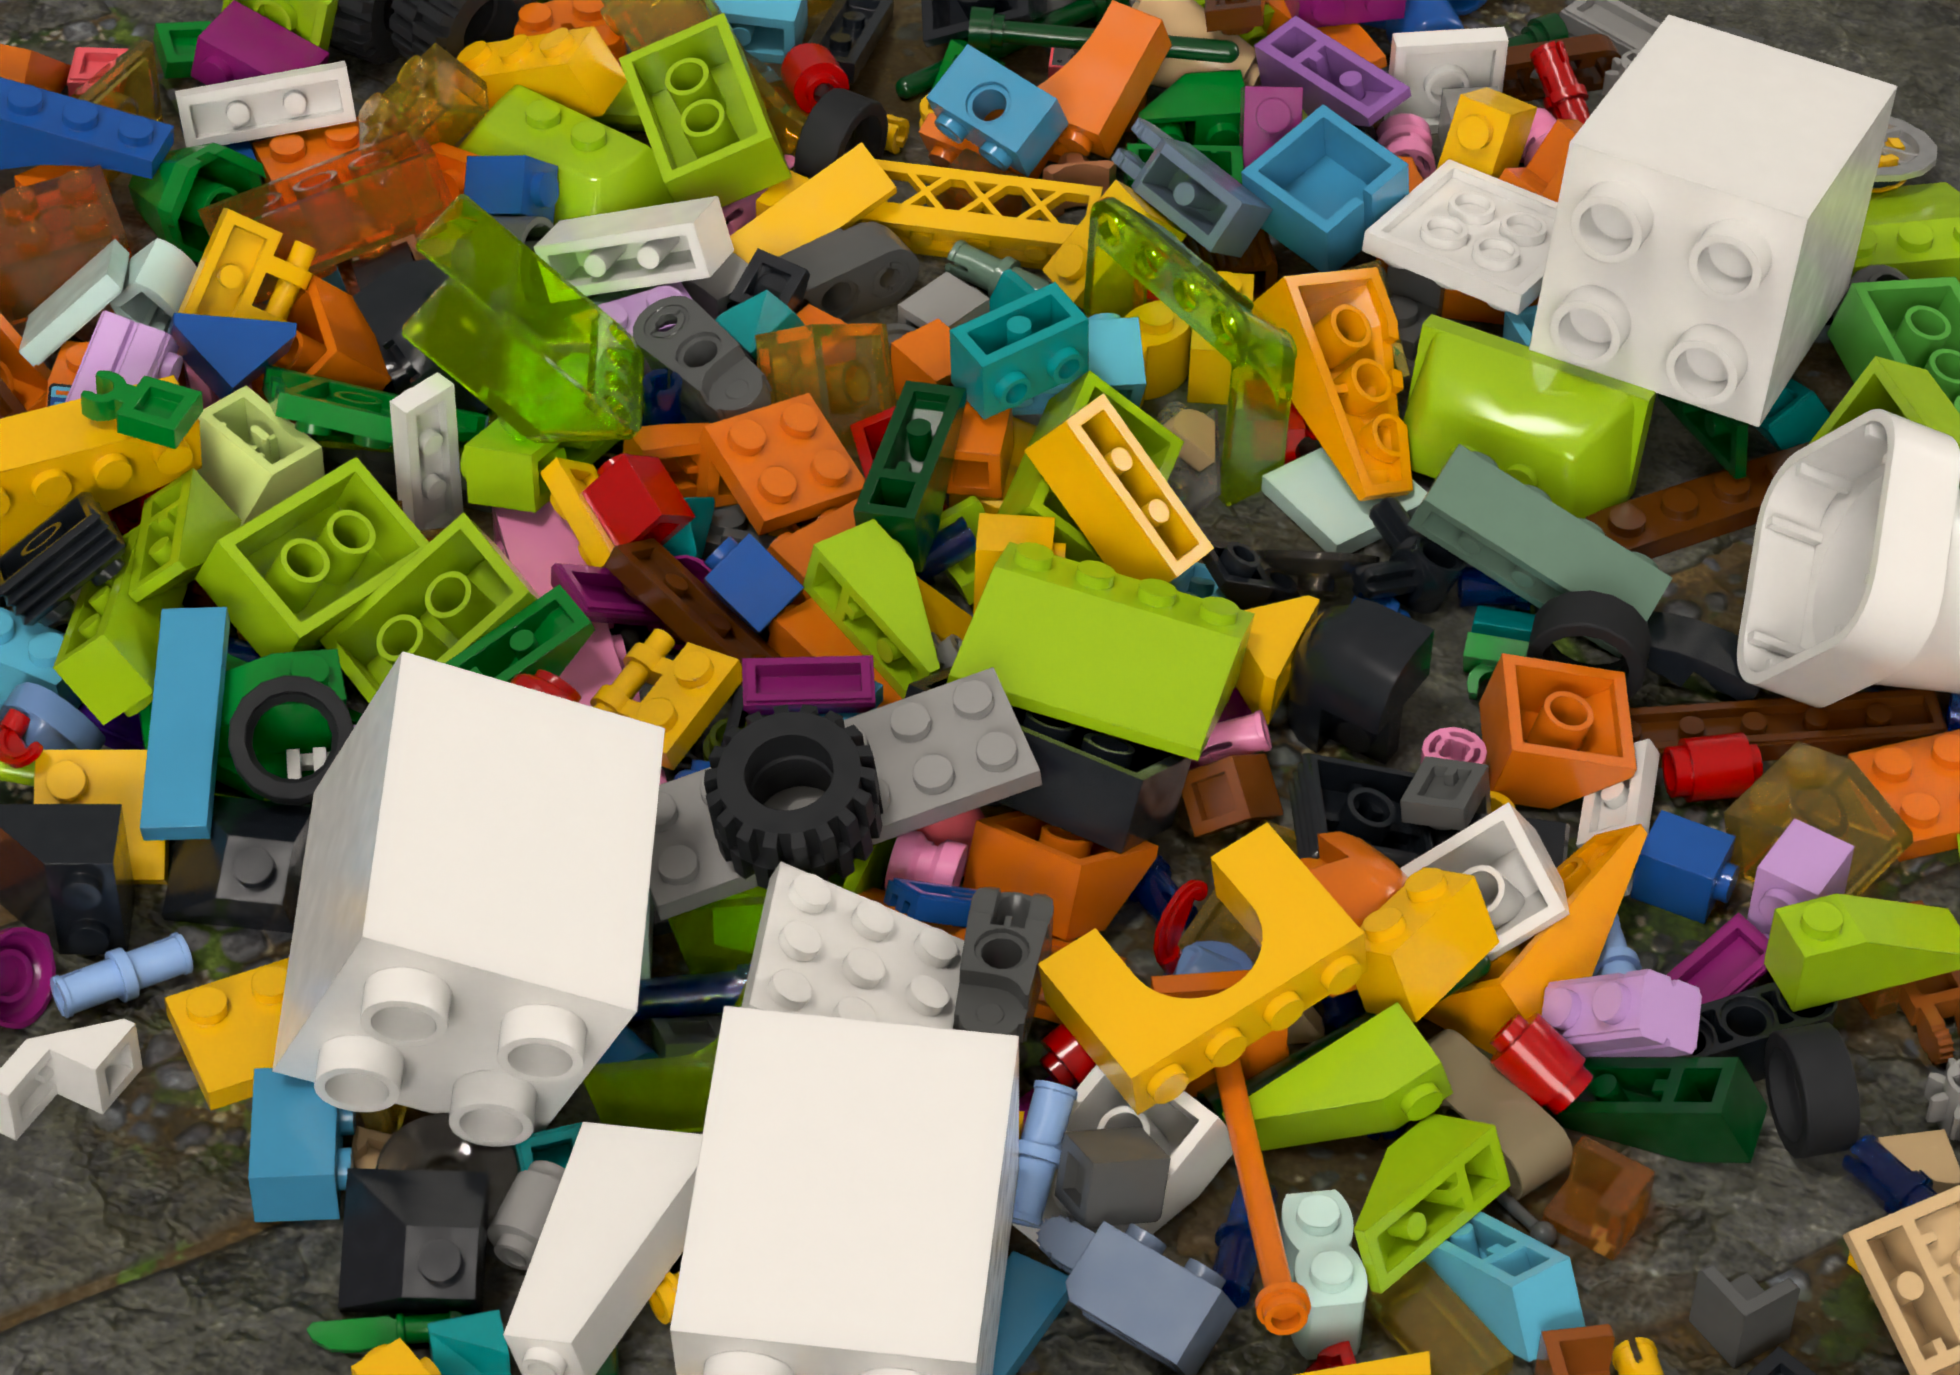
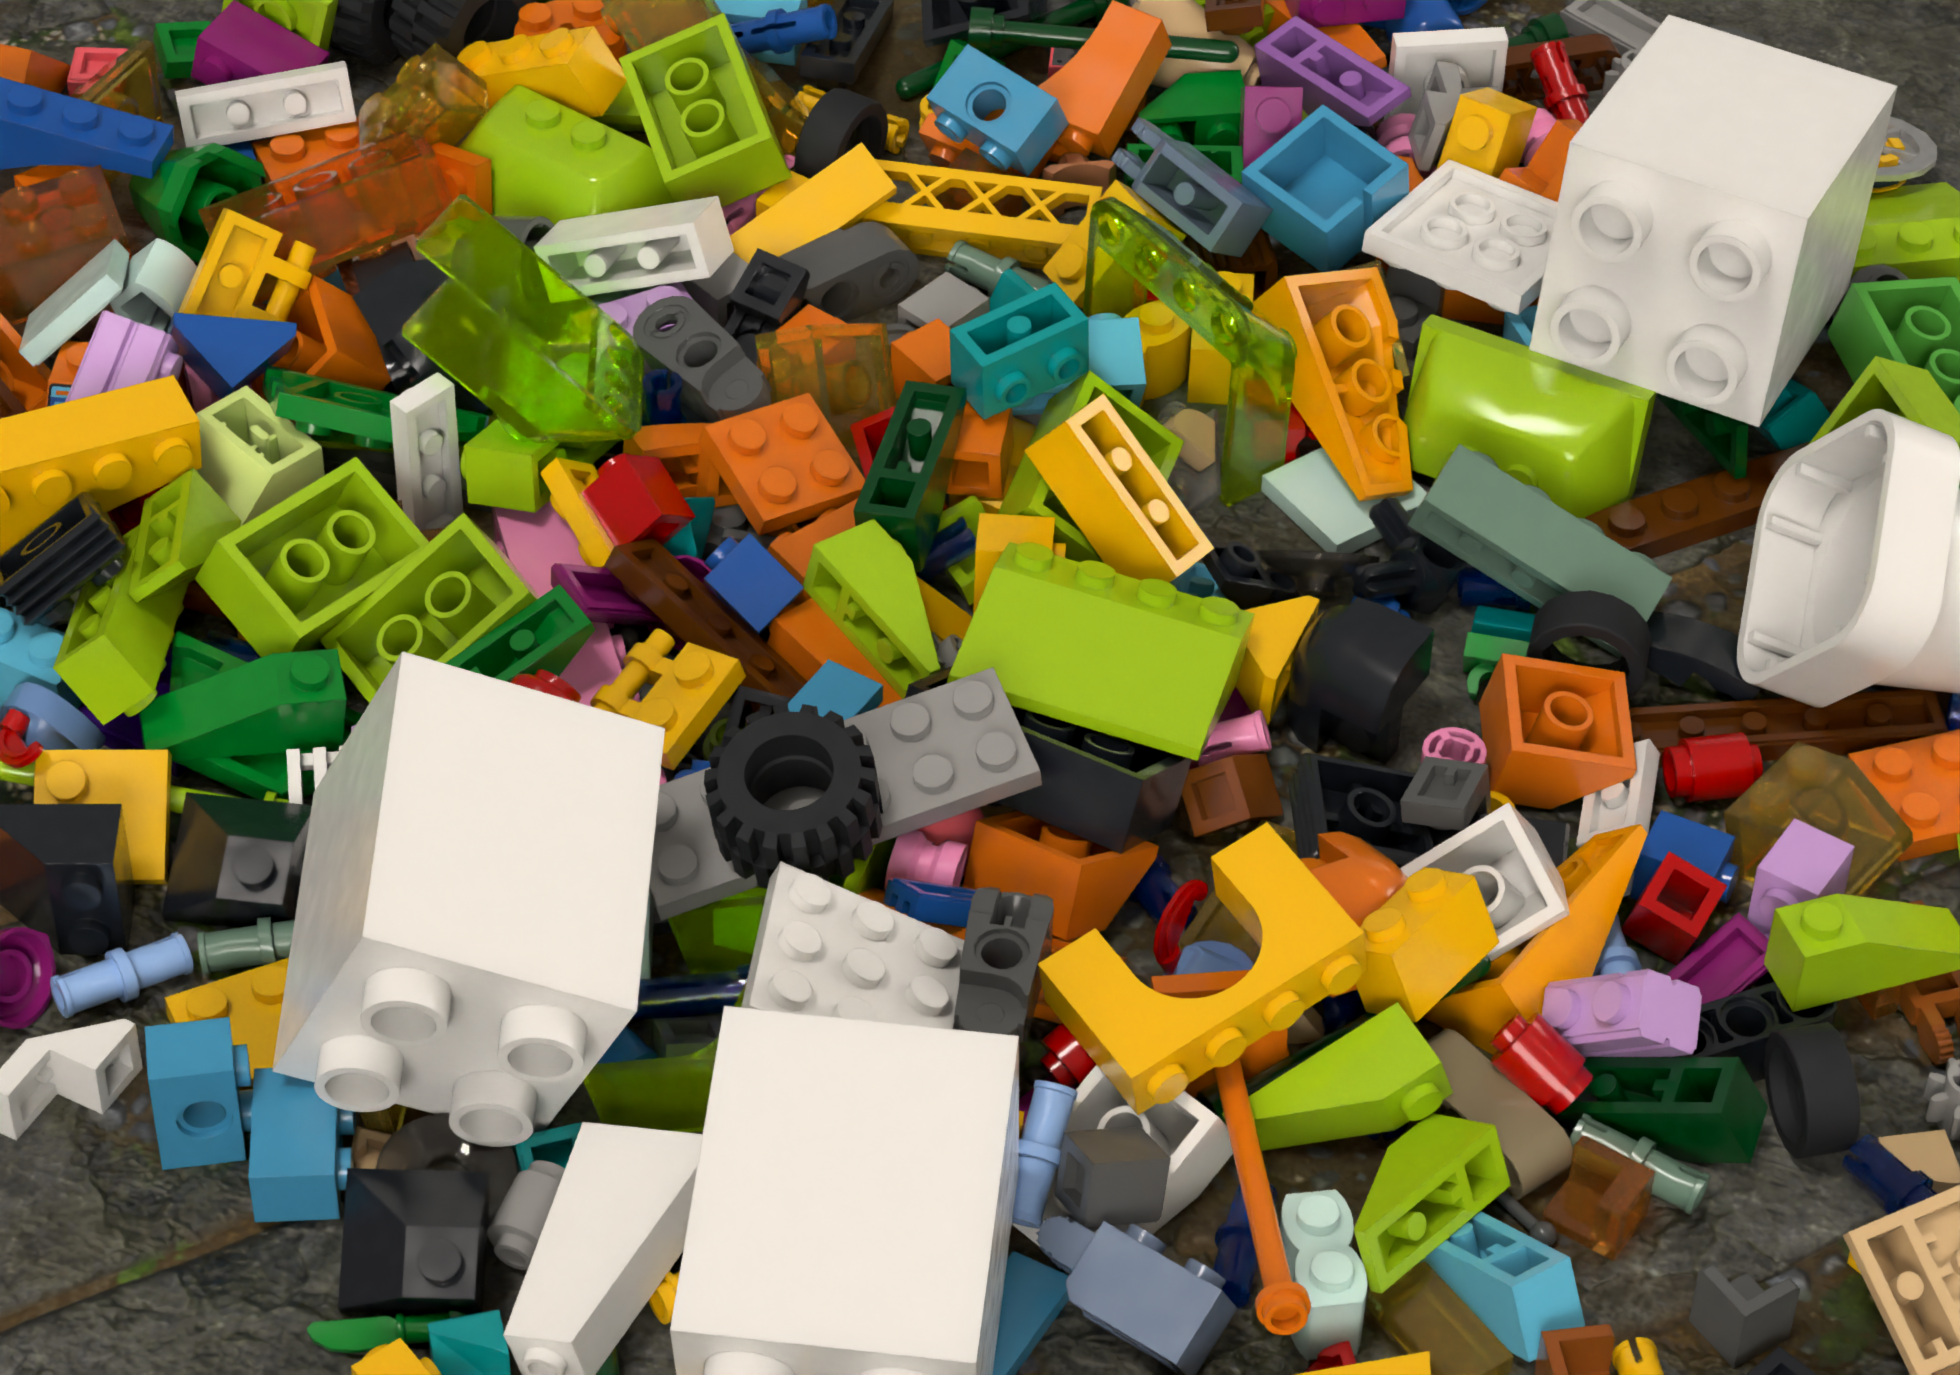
(149, 411): green plate -> none
(185, 724): dark azure tile -> none
(197, 1092): none -> dark azure brick
(245, 945): none -> sand green pin
(257, 703): black tyre -> none
(512, 185): blue brick -> none
(757, 316): teal slope -> none
(784, 29): none -> blue pin
(810, 73): red brick -> none
(827, 682): magenta tile -> none
(1435, 114): none -> light grey slope
(1672, 1179): none -> sand green pin
(1673, 908): none -> red brick

